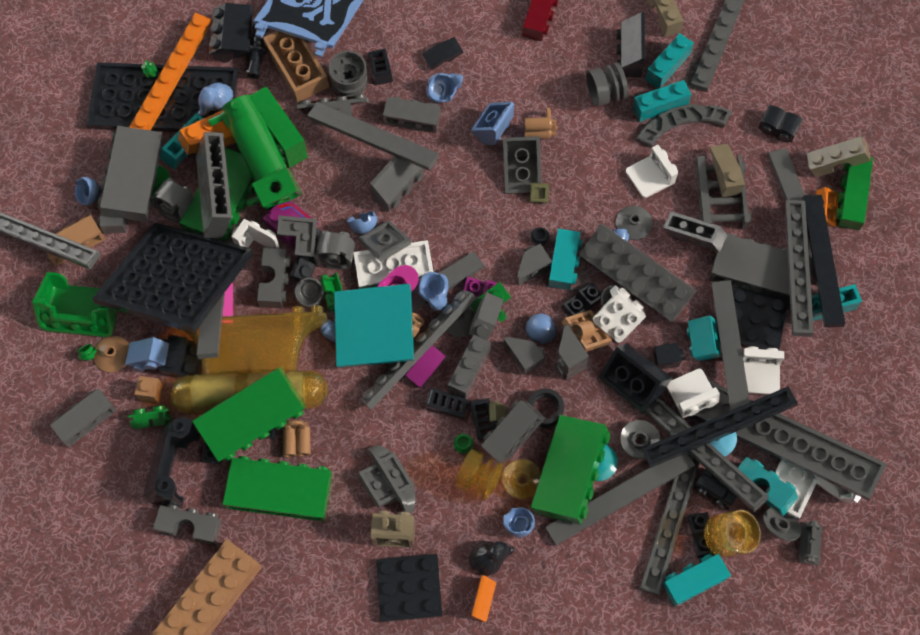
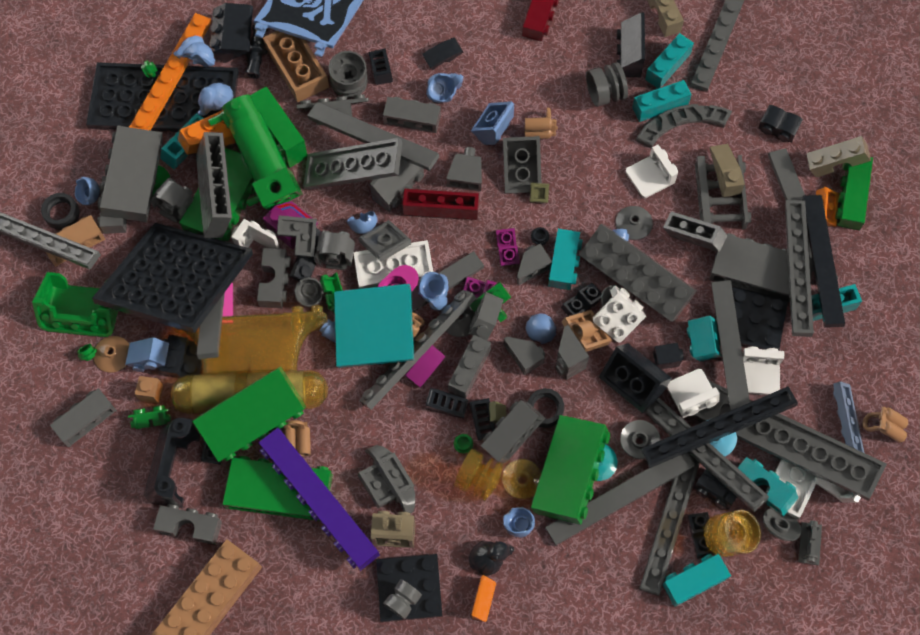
(55, 199): none -> black tyre
(196, 50): none -> medium blue hair
(319, 499): none -> dark purple brick
(353, 164): none -> dark grey plate
(402, 599): none -> dark grey wheel
(441, 204): none -> dark red brick
(466, 171): none -> dark grey torso
(507, 247): none -> magenta slope
(847, 415): none -> sand blue plate
(890, 424): none -> medium nougat piece

